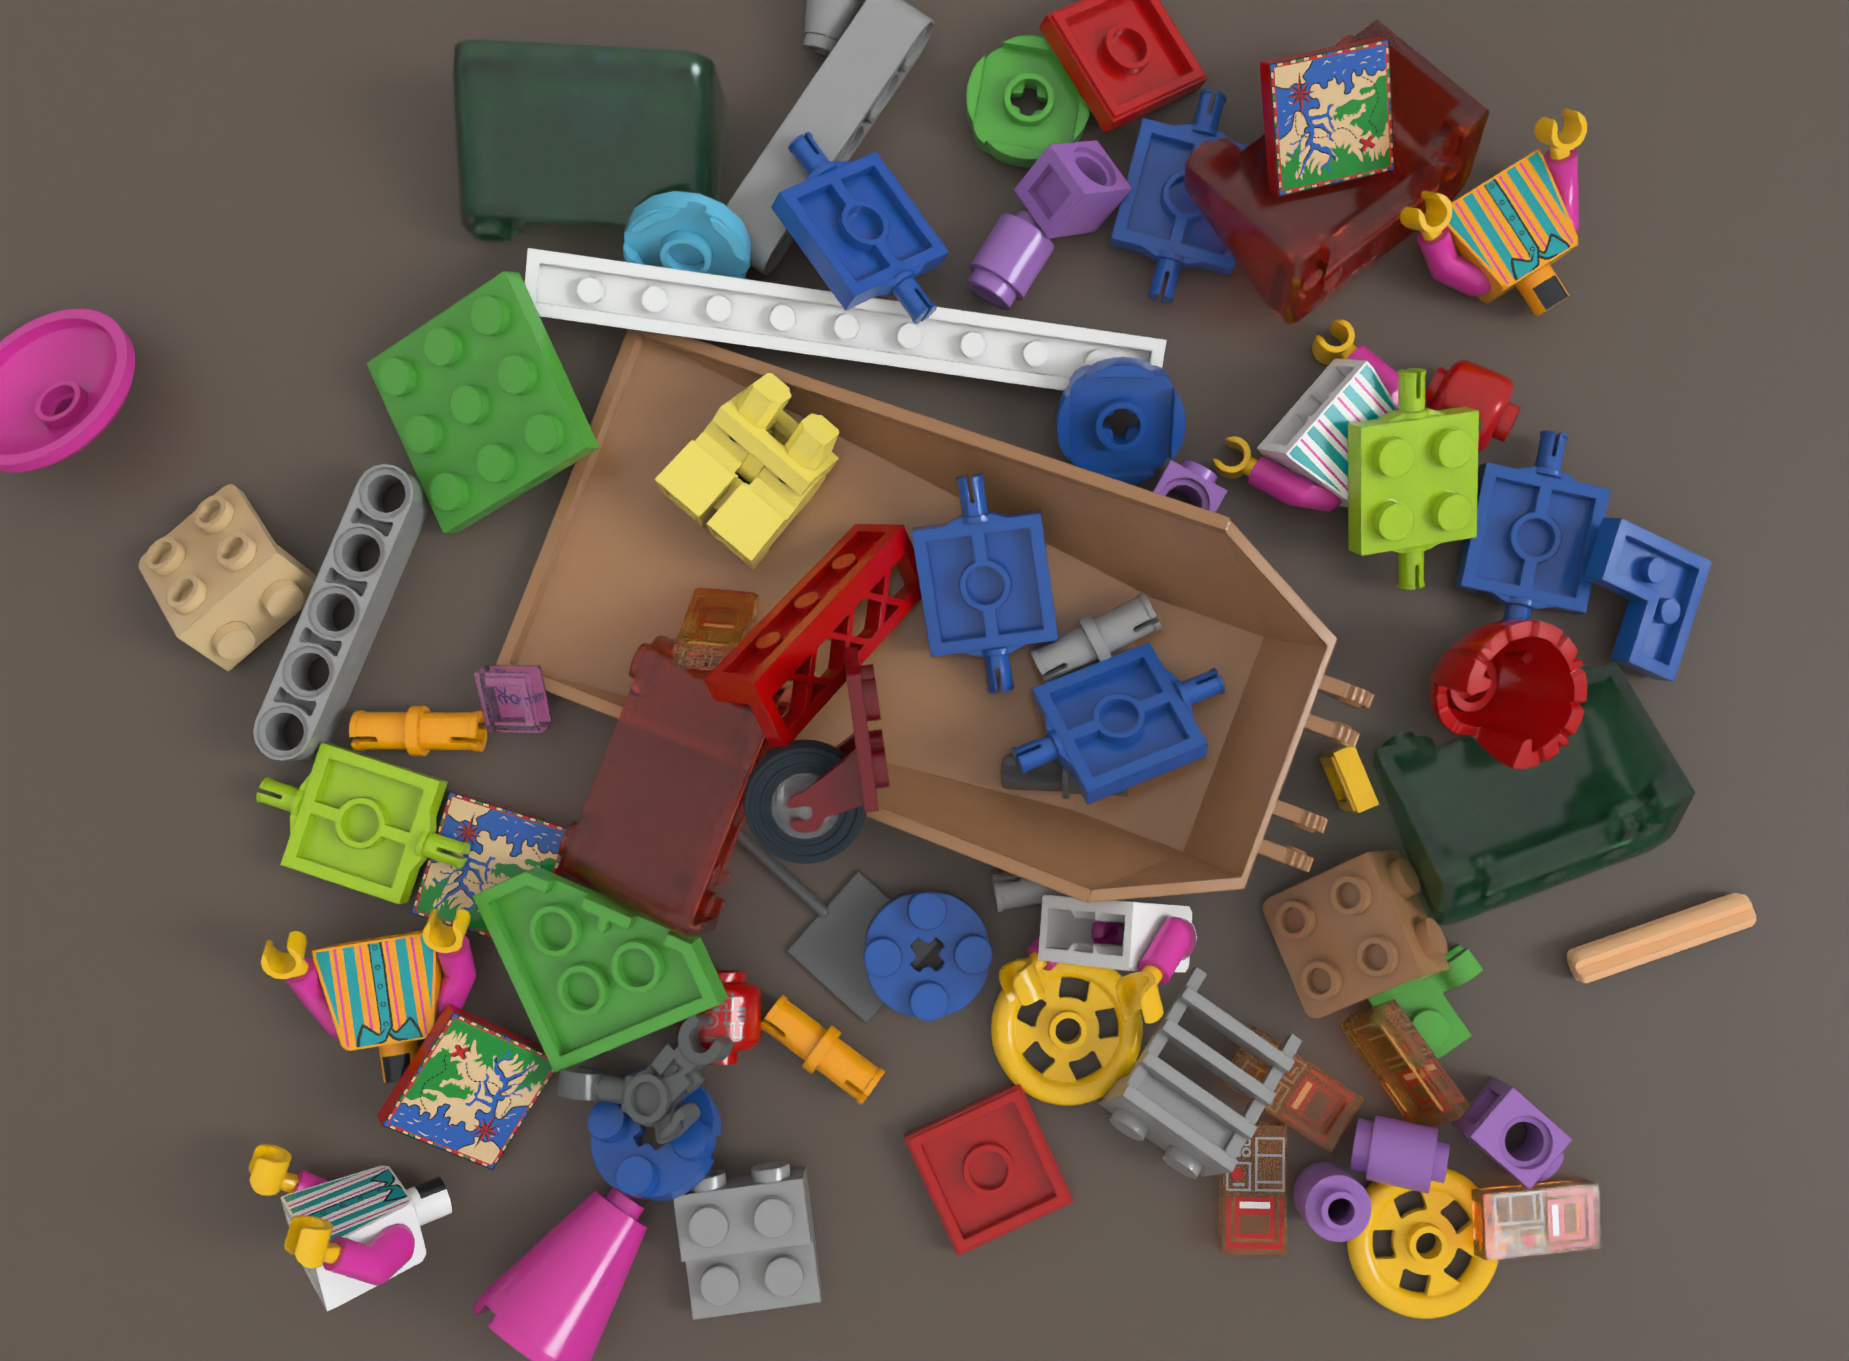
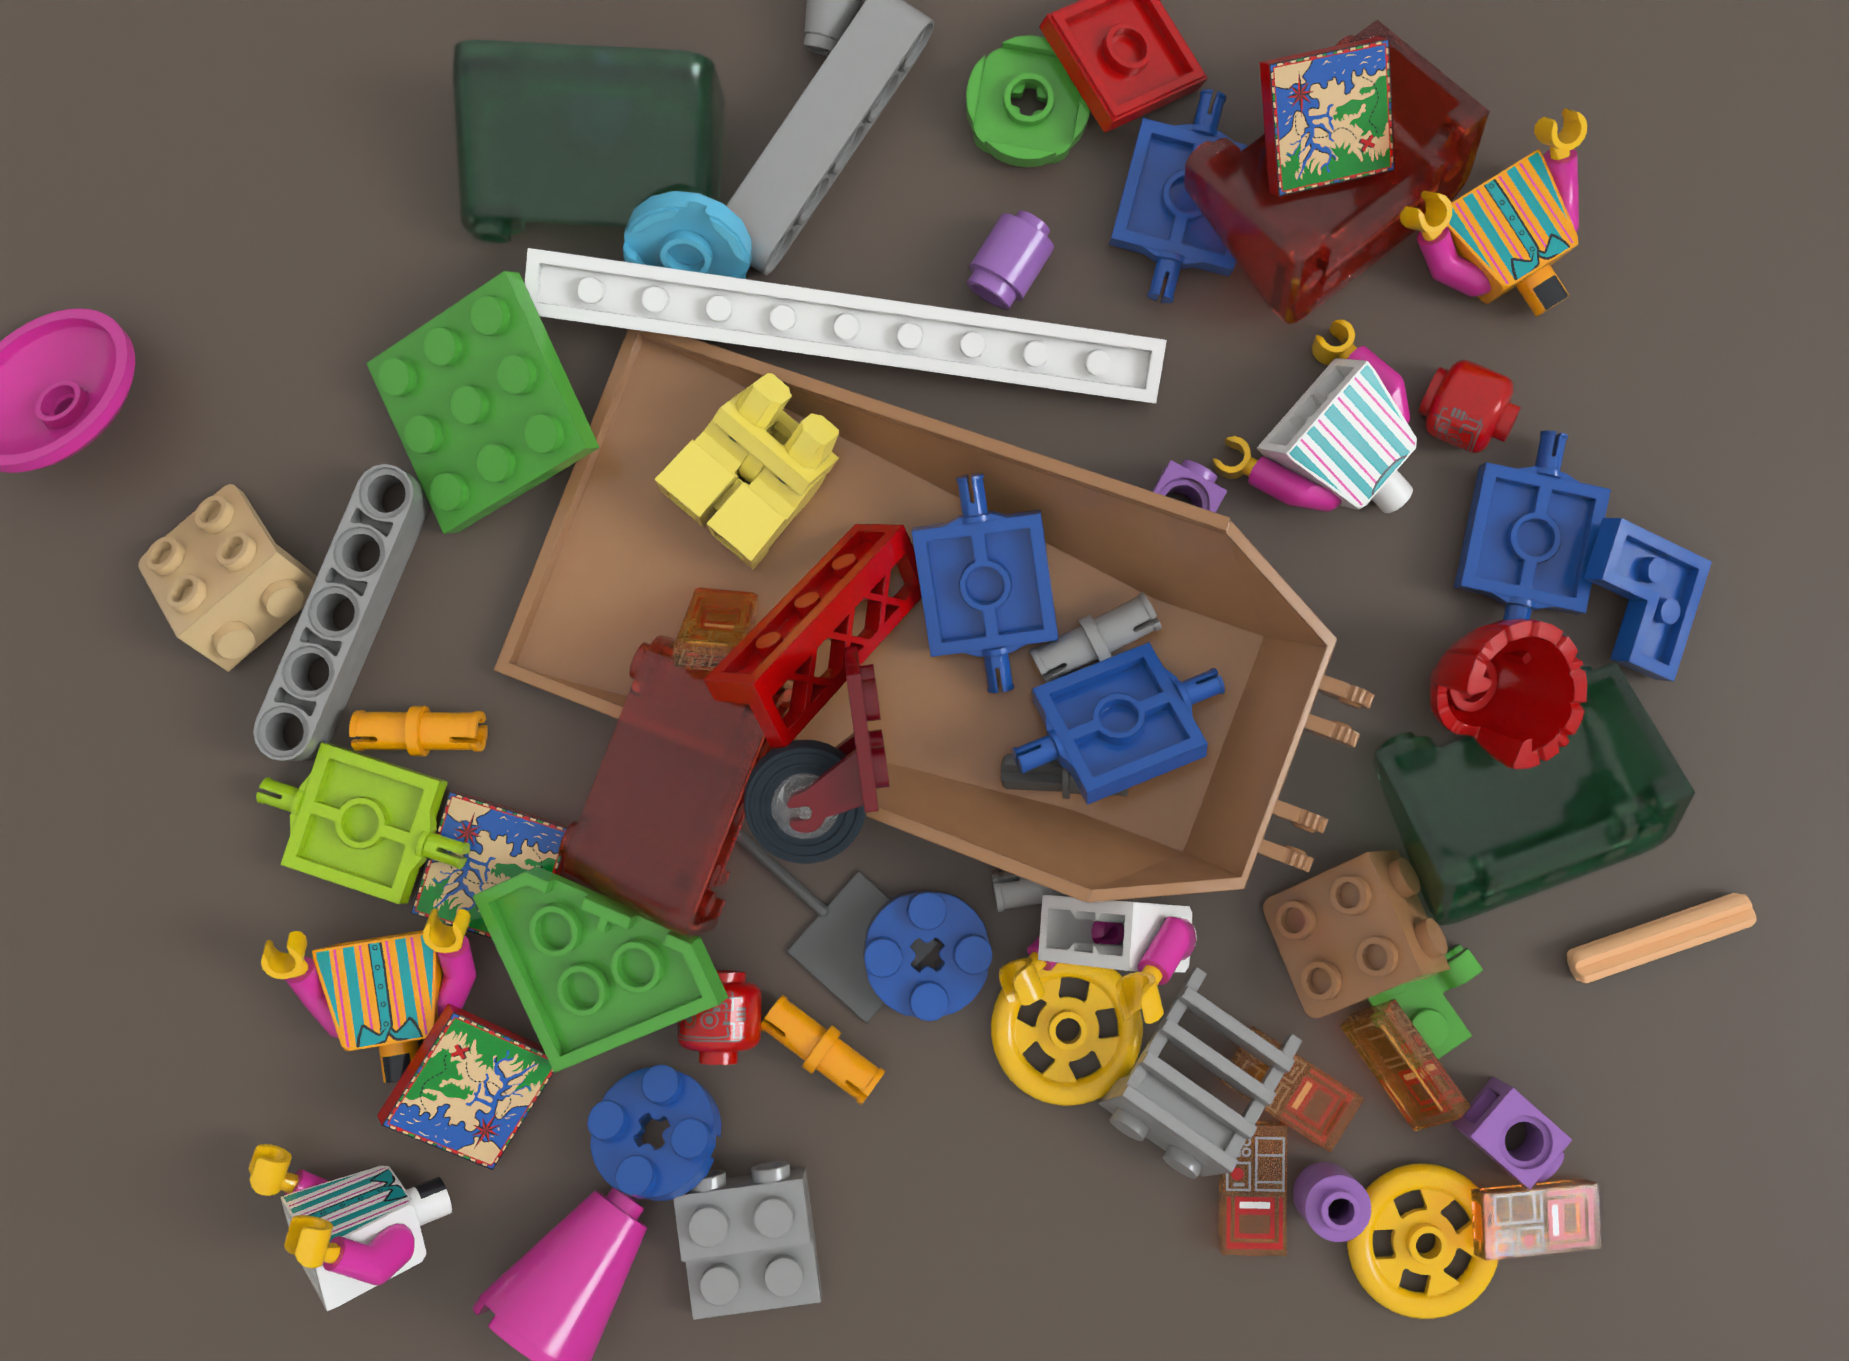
(513, 698): clear purple tile -> none
(658, 1092): dark grey piece -> none
(860, 229): blue plate -> none
(988, 1168): red tile -> none
(1072, 188): medium lavender brick -> none
(1113, 385): blue plate -> none
(1348, 779): yellow tile -> none
(1399, 1153): medium lavender brick -> none
(1412, 479): lime plate -> none

